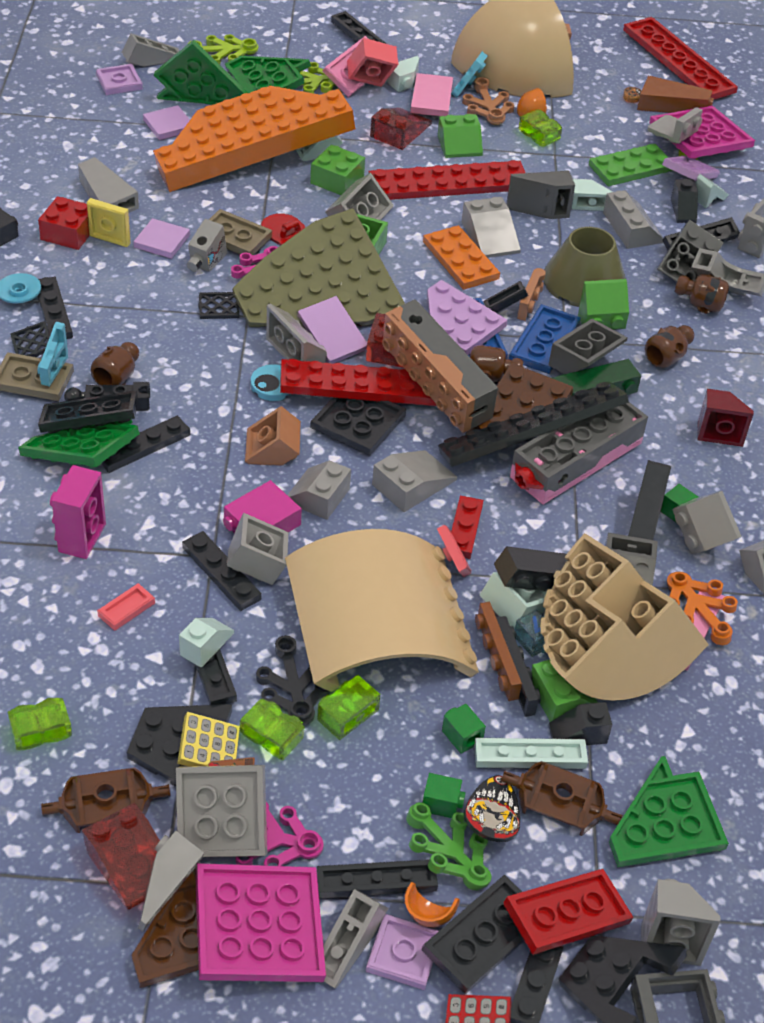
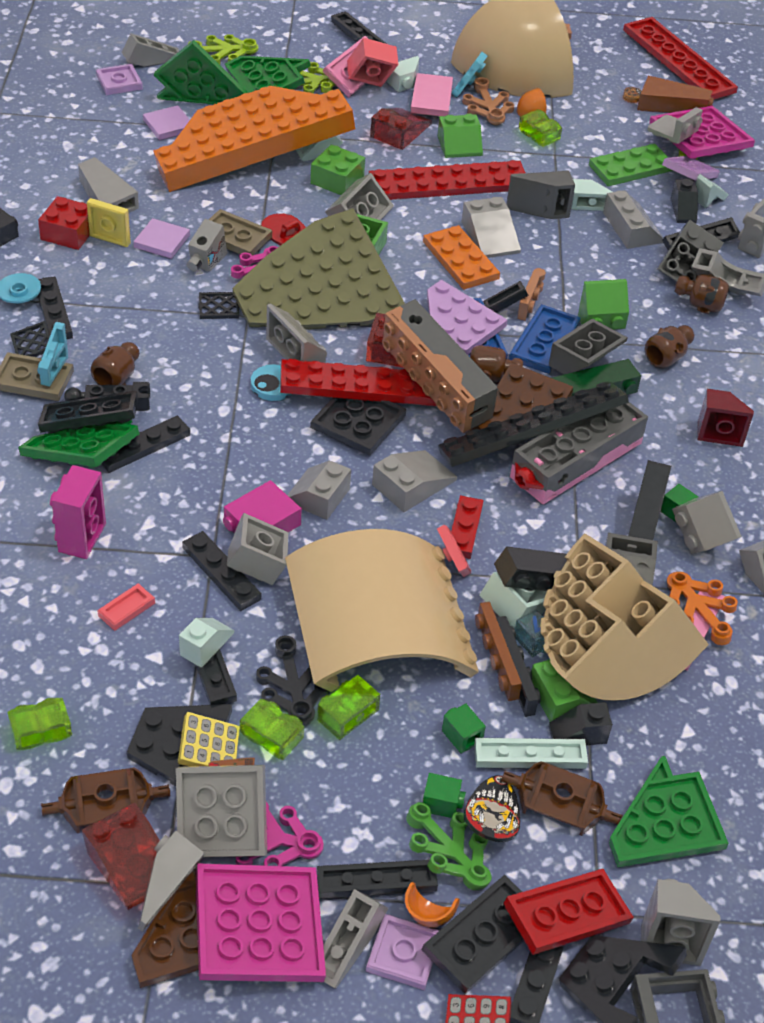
(273, 439): nougat slope -> none
(333, 329): lavender tile -> none
(583, 256): olive cone -> none

